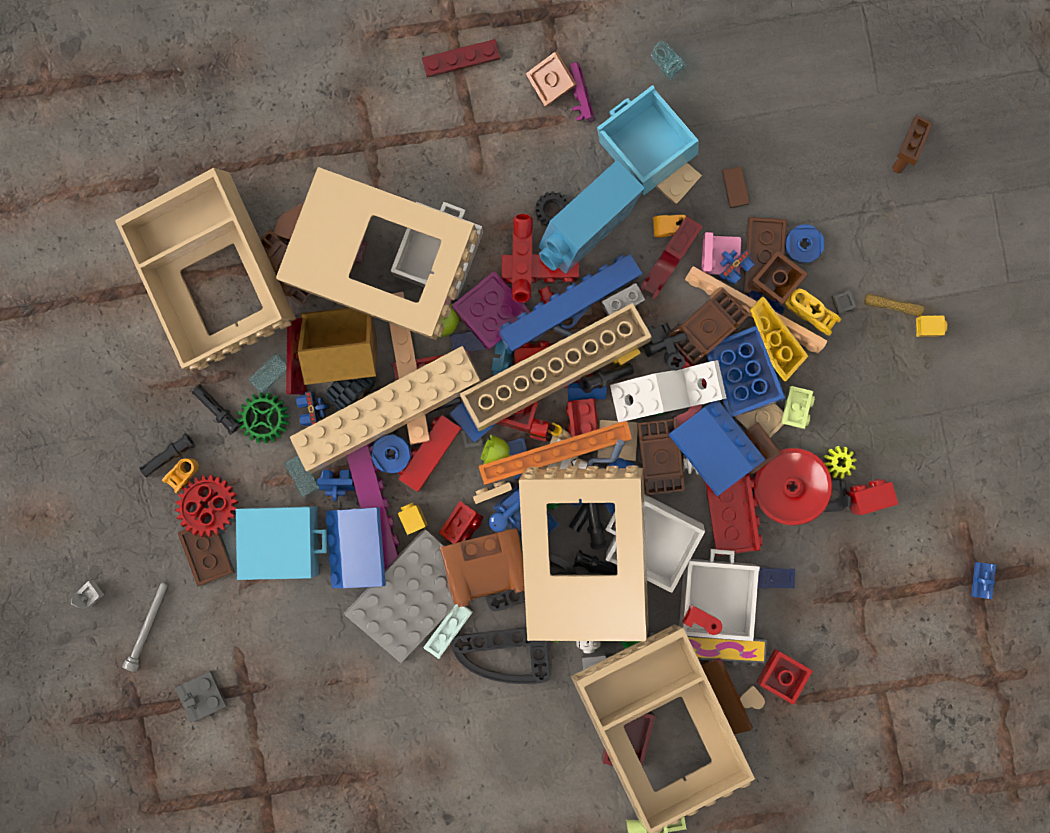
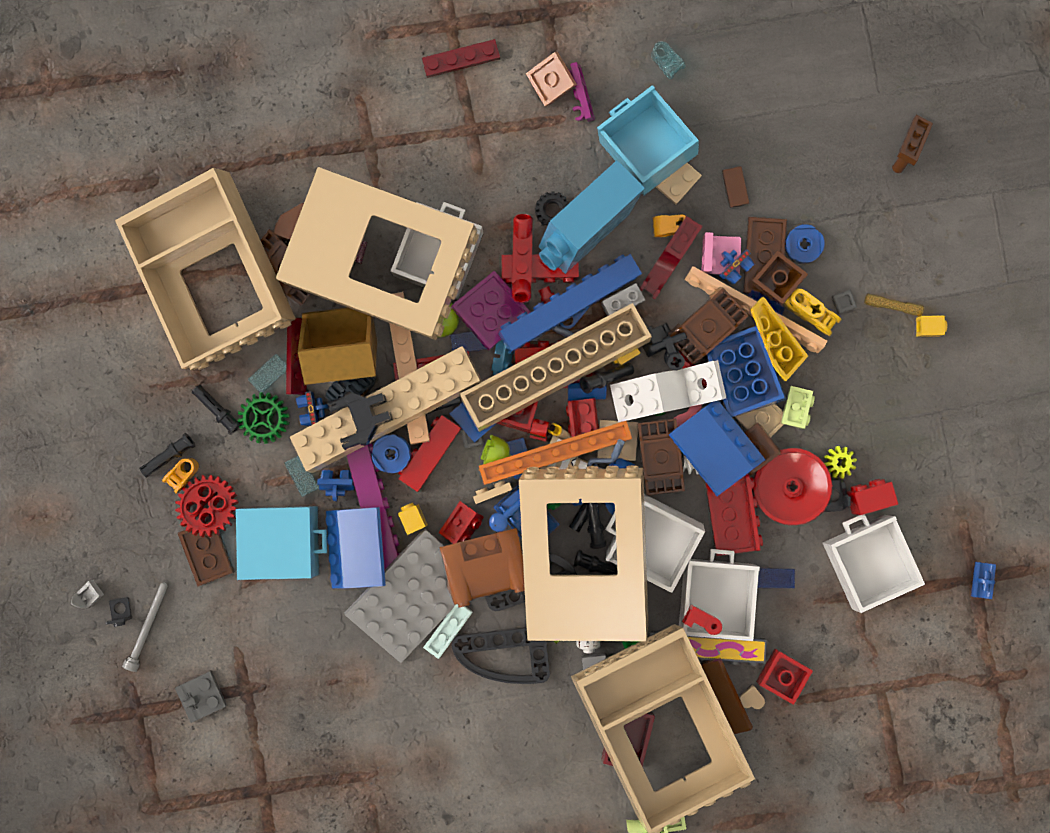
(119, 619): none -> black bracket
(363, 416): none -> black connector
(873, 562): none -> white container

